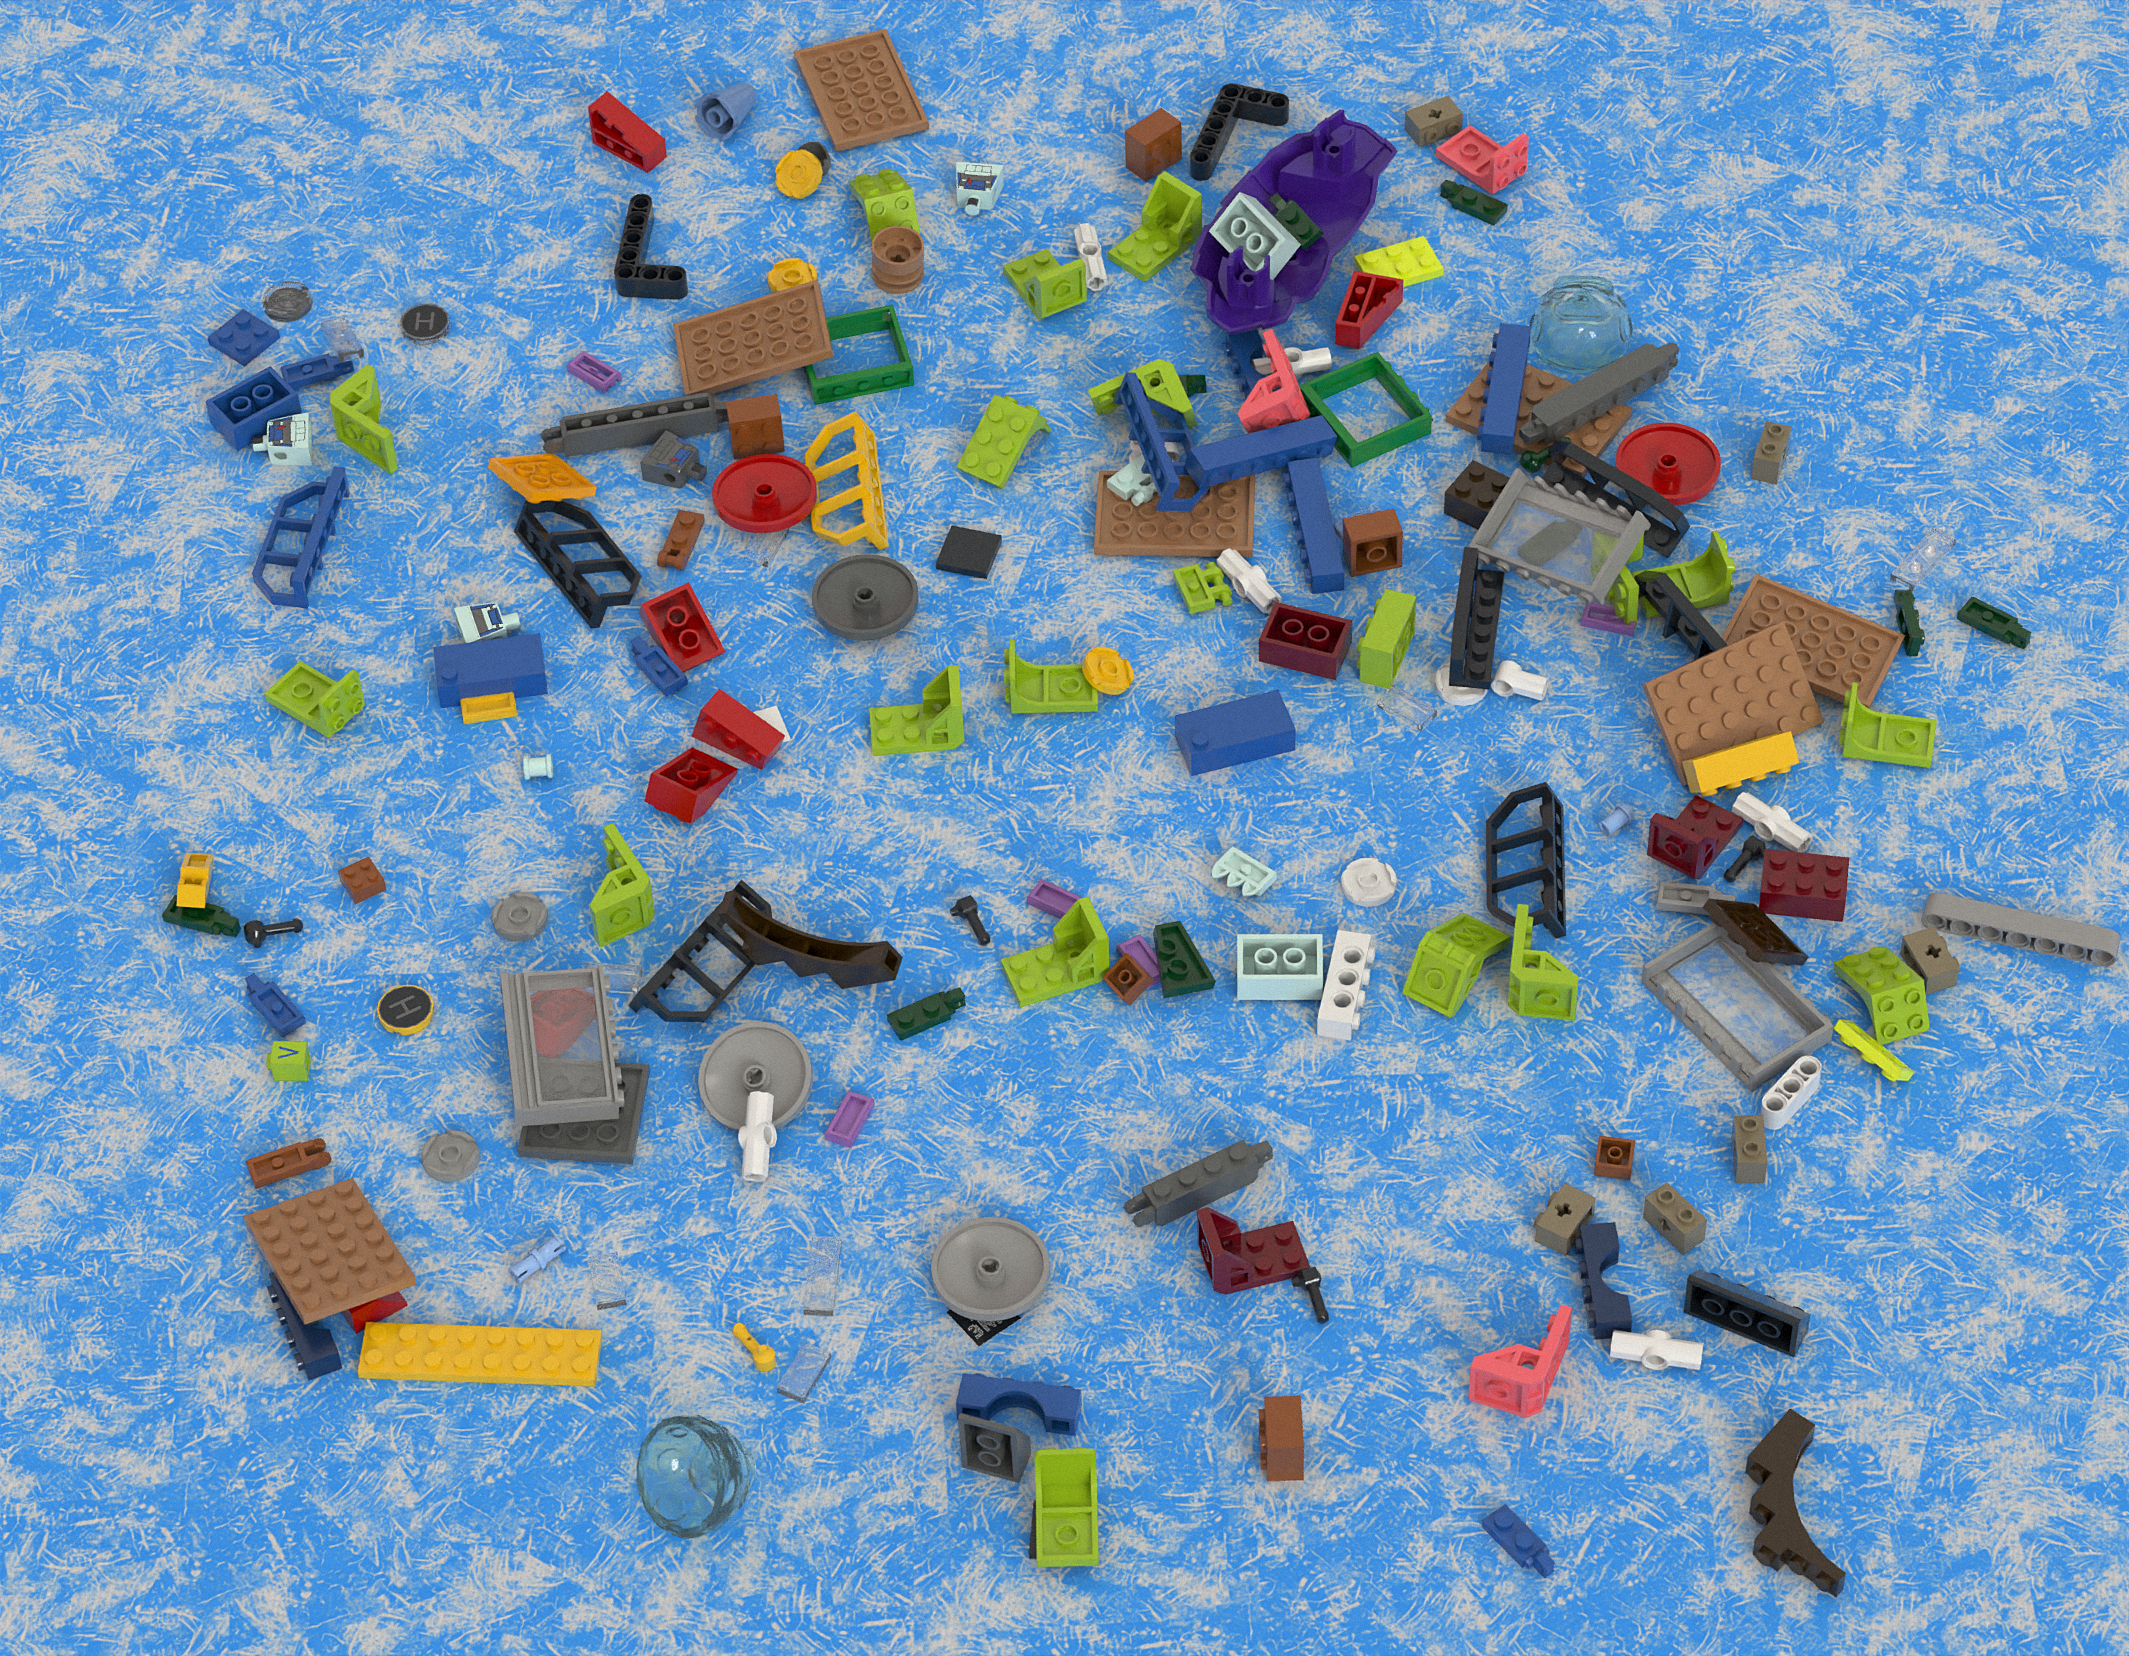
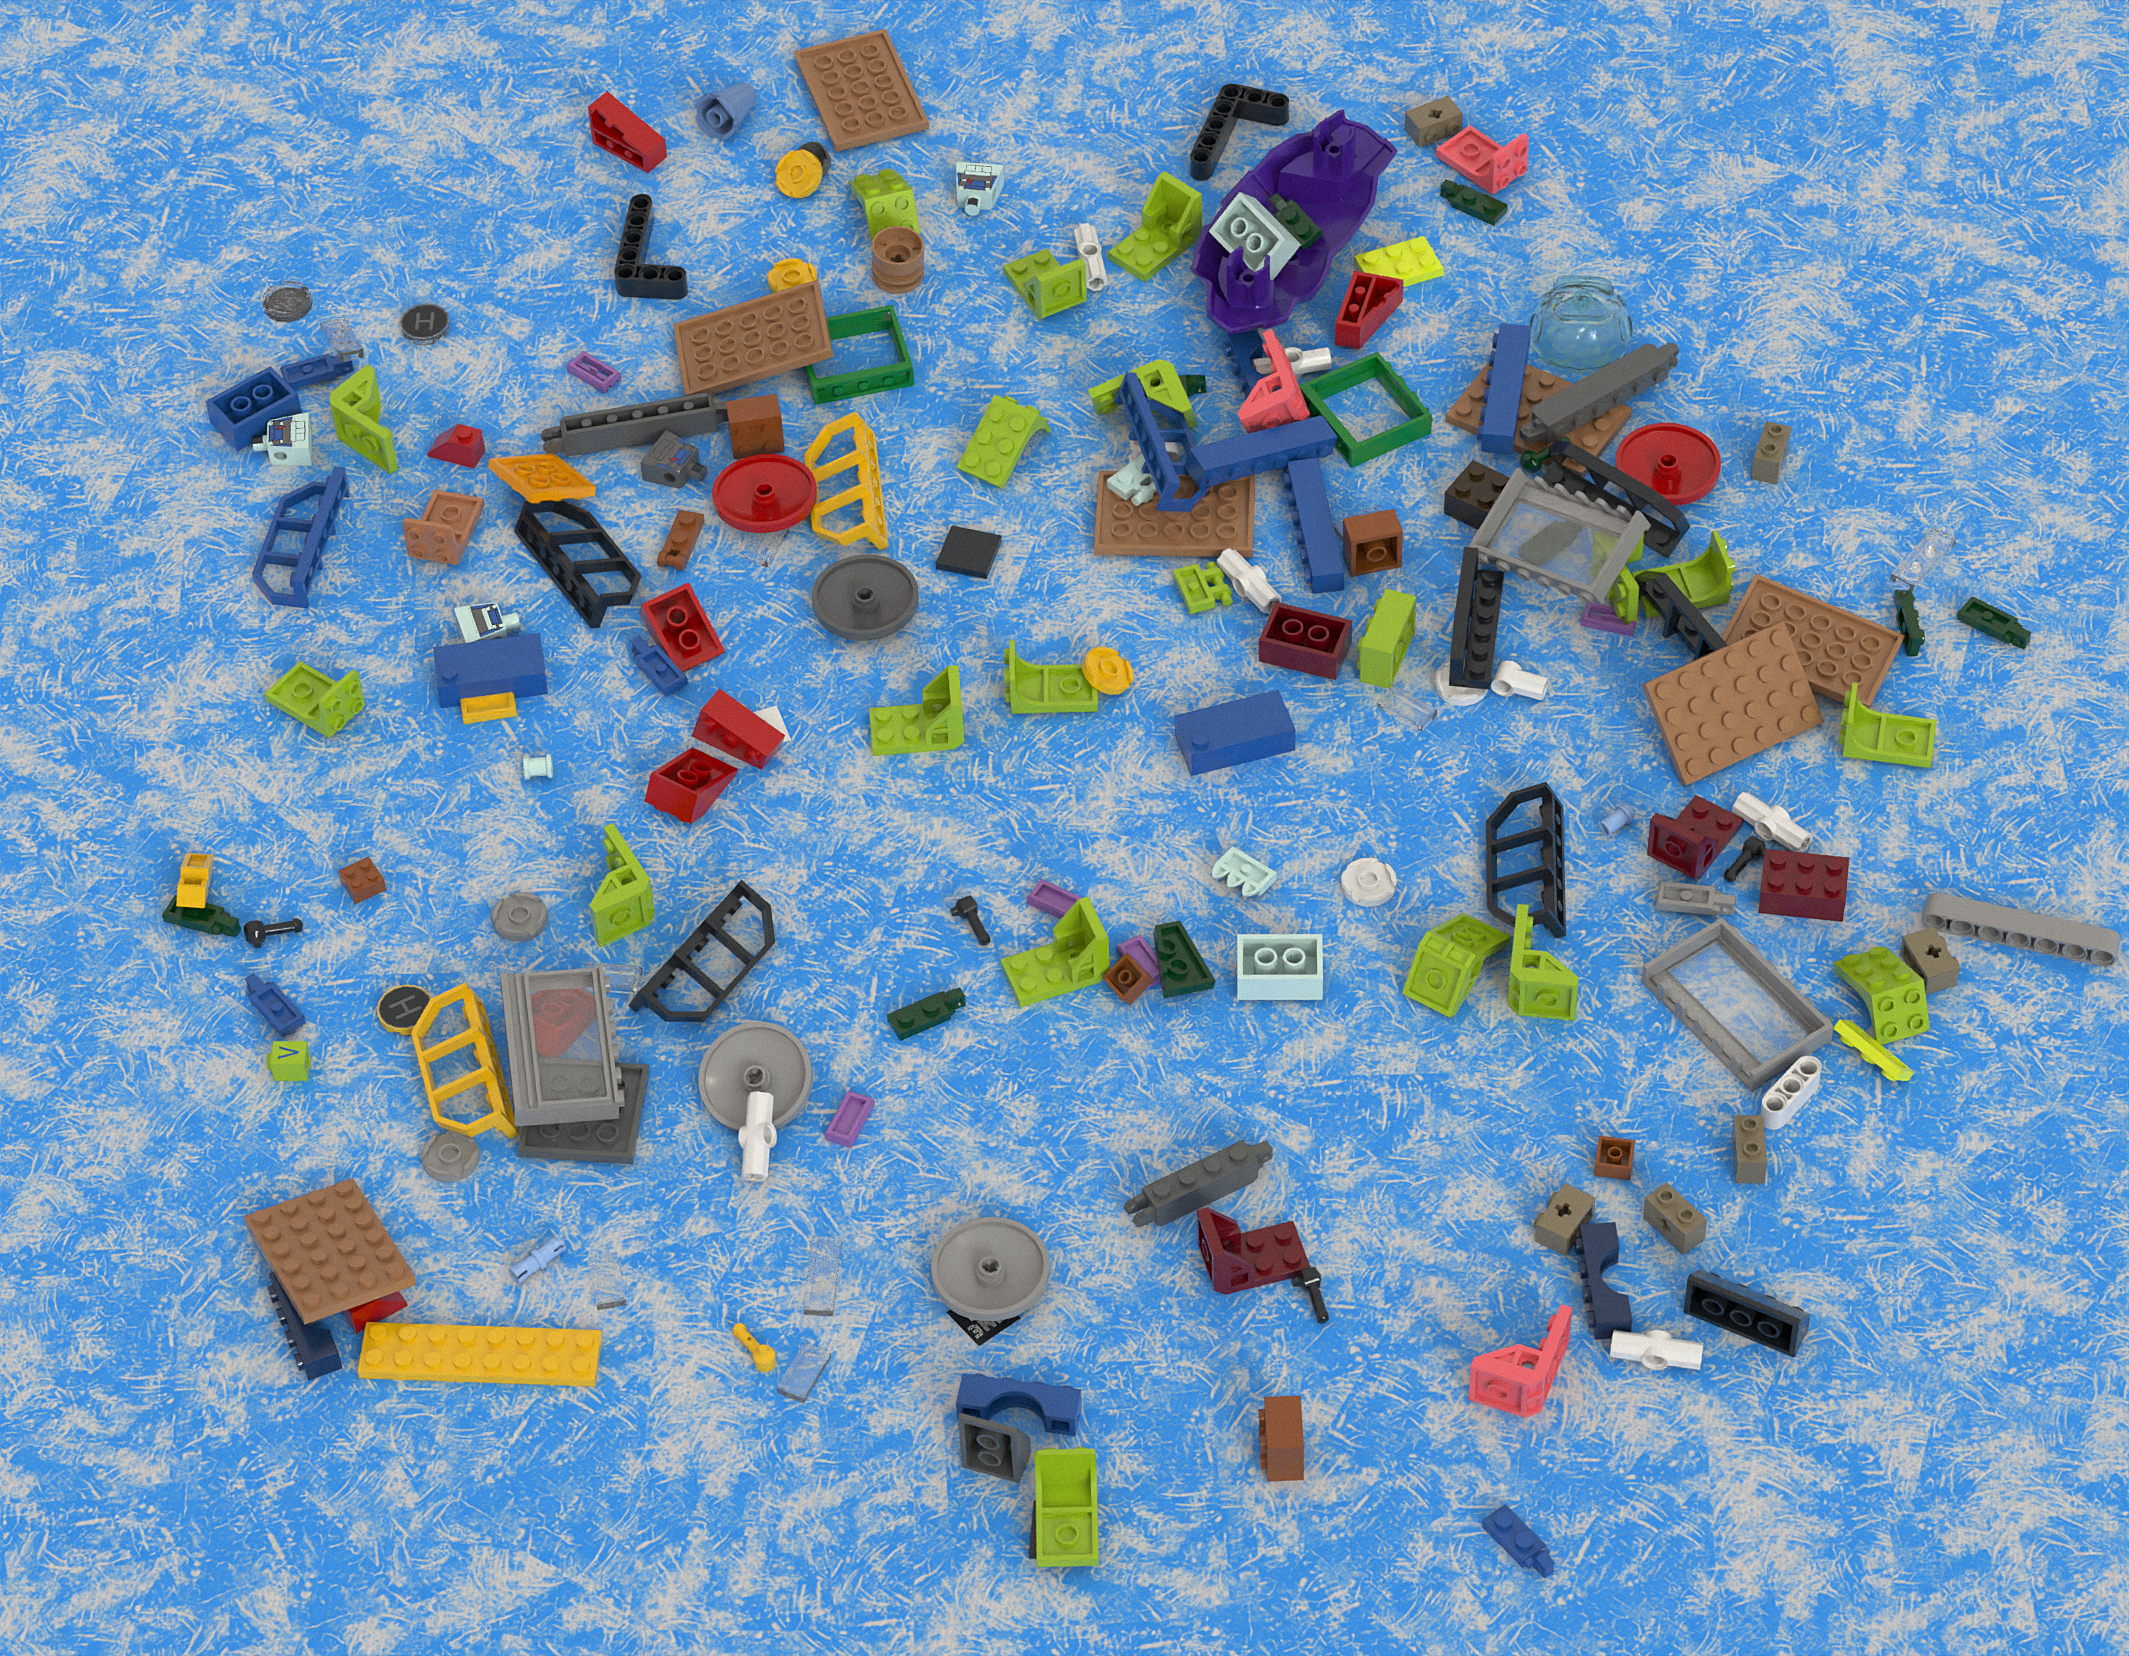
(243, 337): blue plate -> none
(288, 1162): dark orange hinge -> none
(443, 527): none -> nougat bracket
(459, 446): none -> red slope
(485, 1054): none -> yellow plate
(693, 1475): clear light blue rock -> none
(807, 954): dark brown arch -> none
(1153, 144): dark orange brick -> none
(1345, 984): white brick -> none
(1741, 762): yellow brick -> none
(1754, 932): dark brown plate -> none
(1773, 1505): dark brown arch -> none

